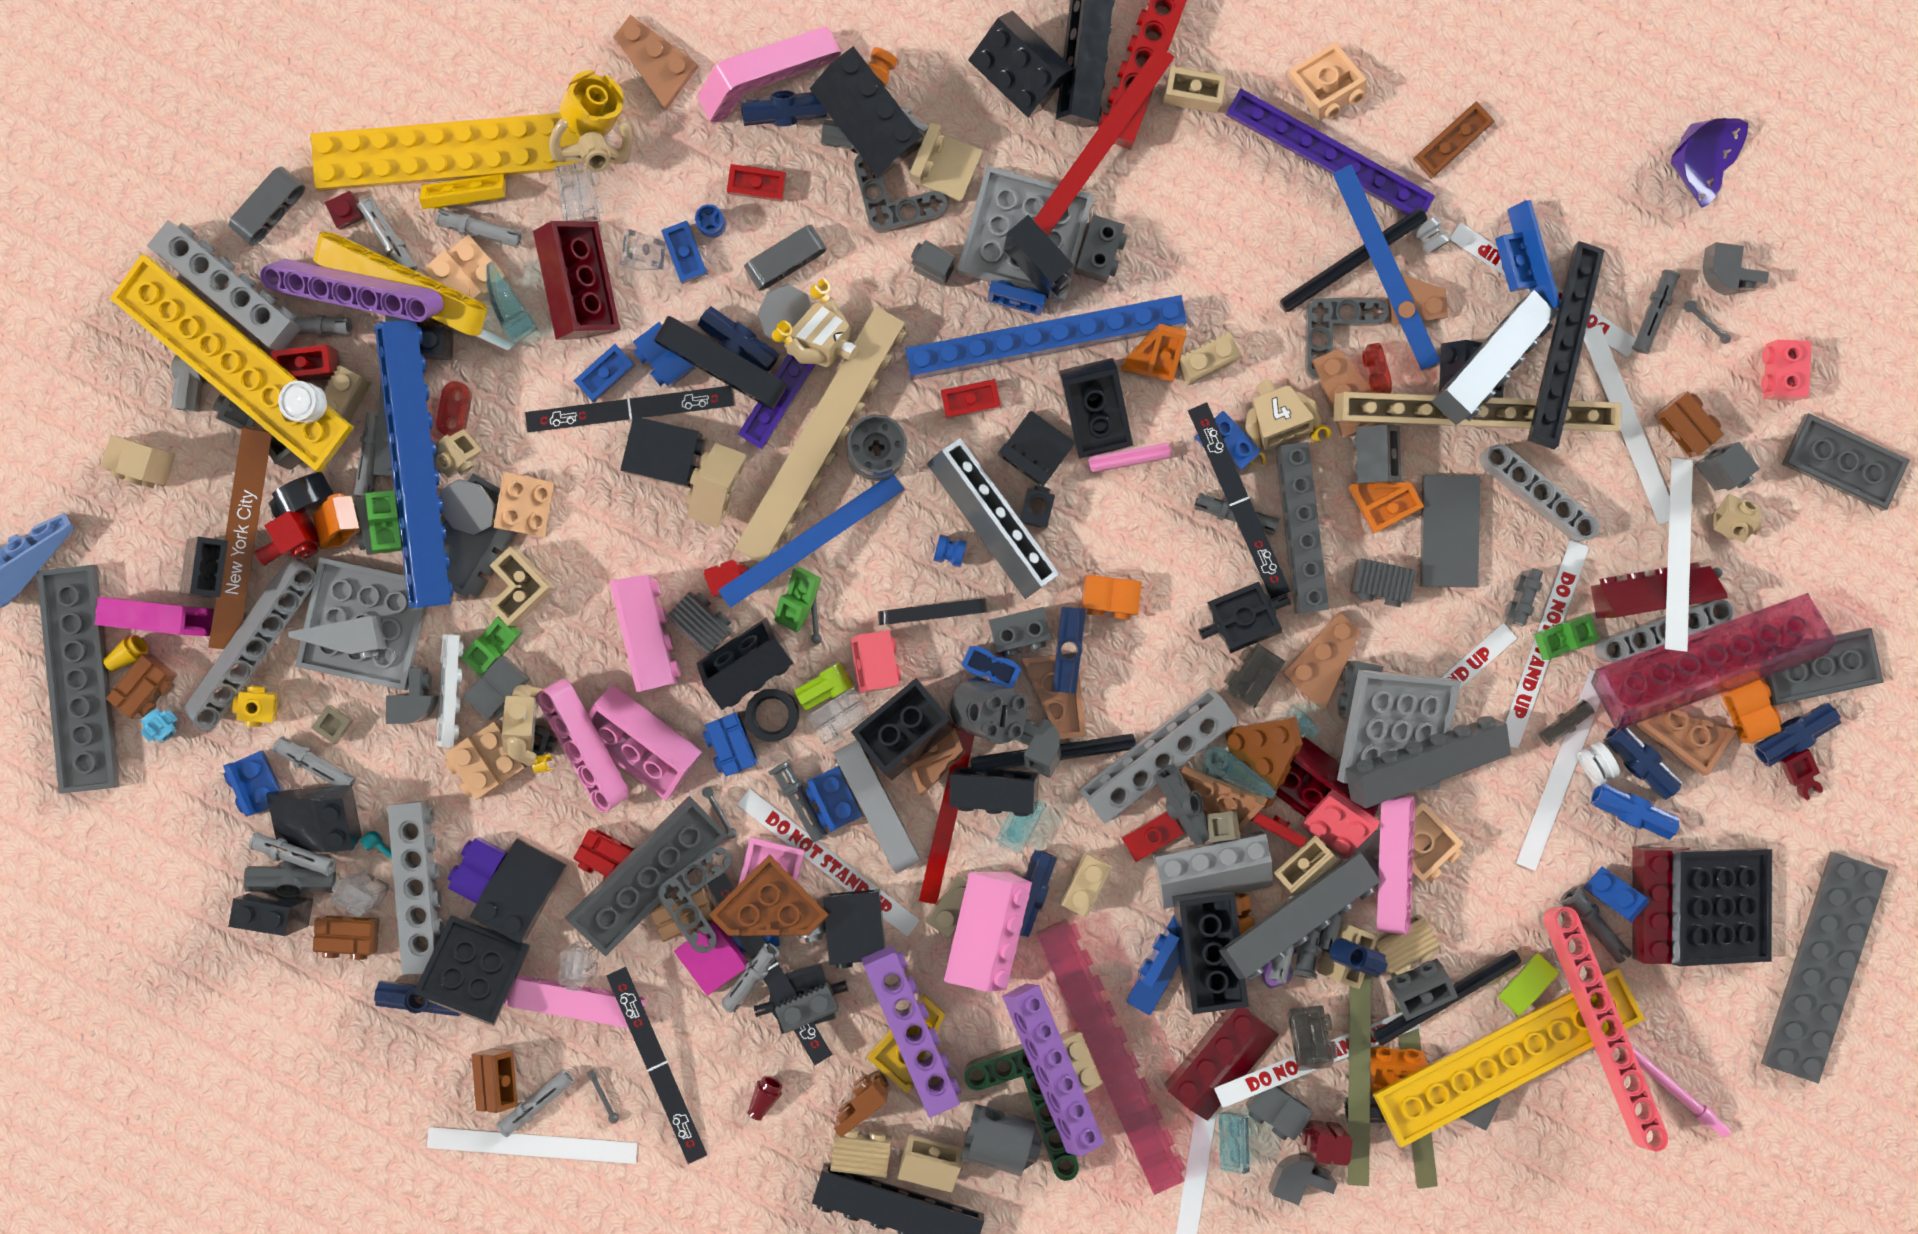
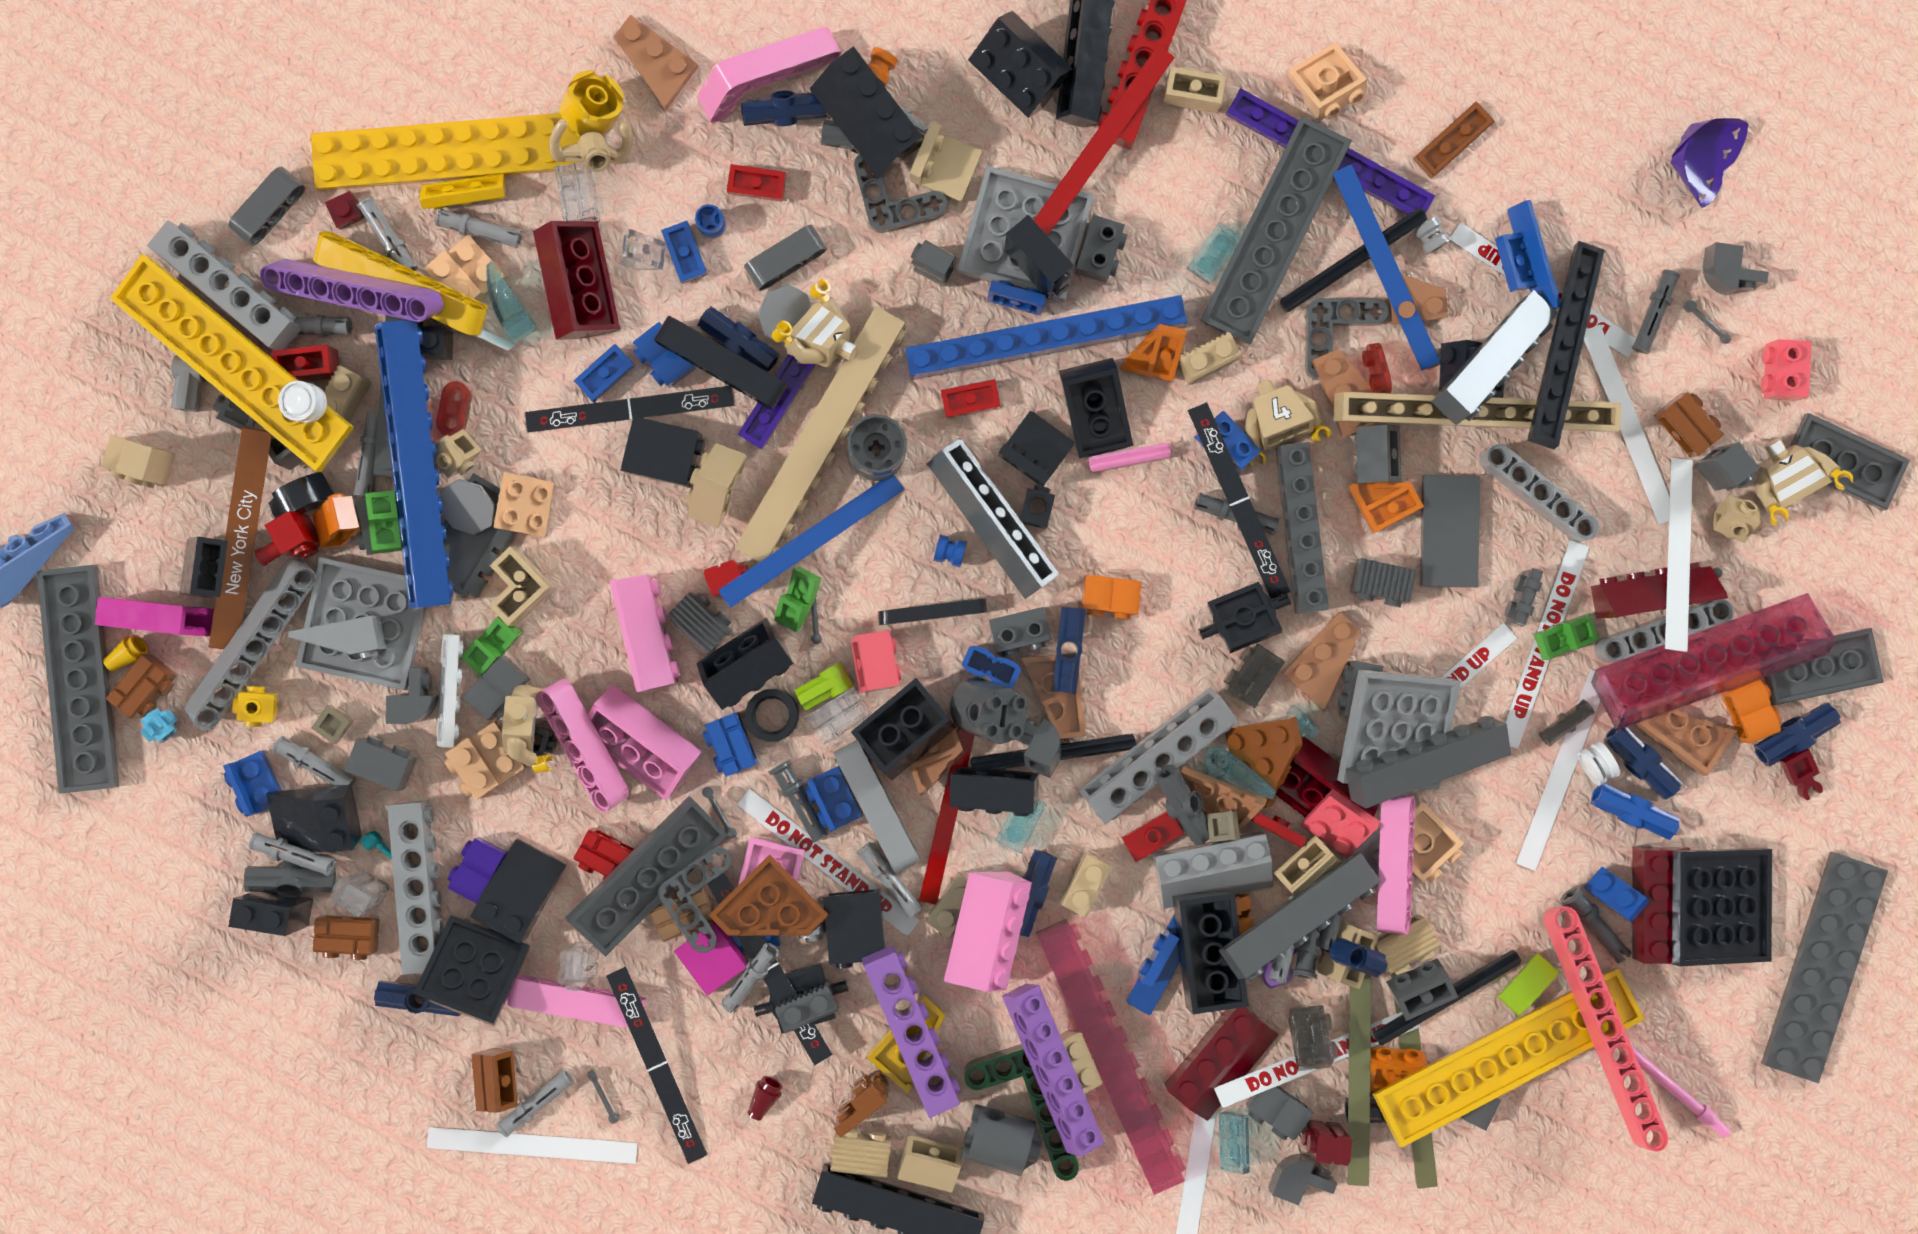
(380, 763): none -> dark grey brick
(869, 853): none -> light grey pin
(1214, 253): none -> clear light blue plate
(1275, 230): none -> dark grey plate
(1793, 476): none -> tan torso

